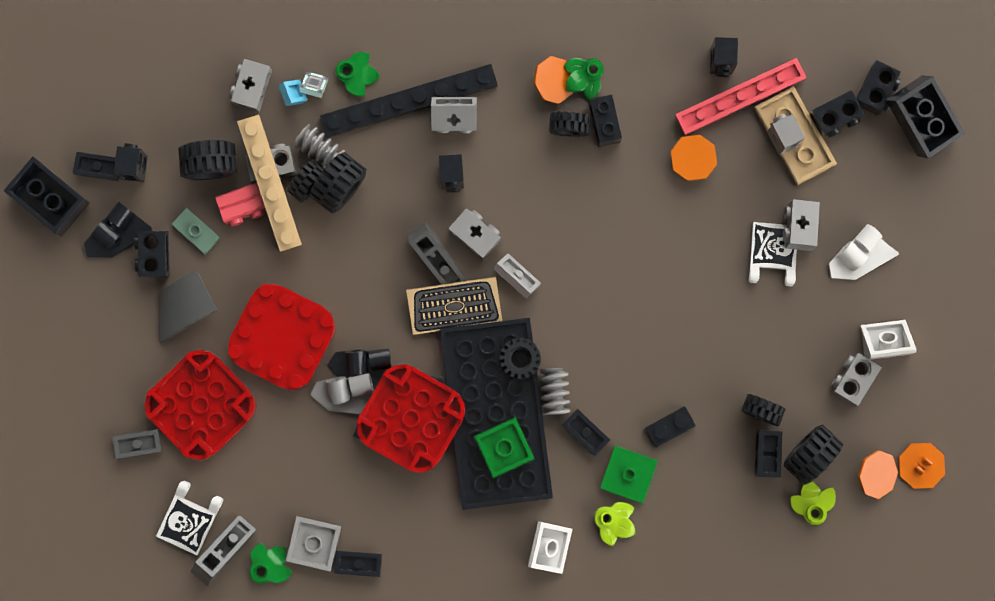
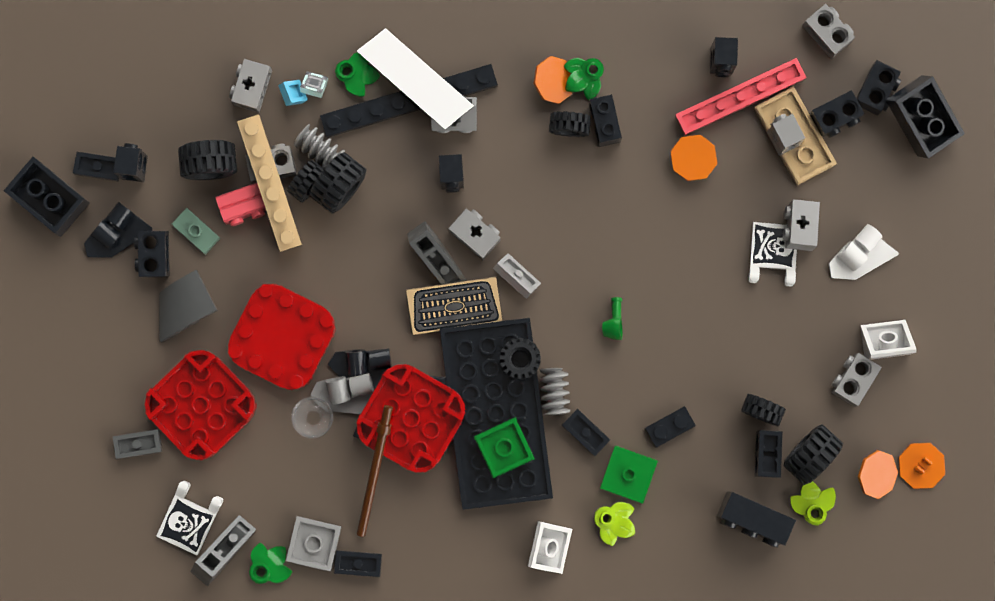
(300, 414): none -> clear piece
(383, 430): none -> reddish brown bar
(415, 78): none -> white sticker
(613, 328): none -> green bar
(755, 519): none -> black brick
(823, 34): none -> light grey brick

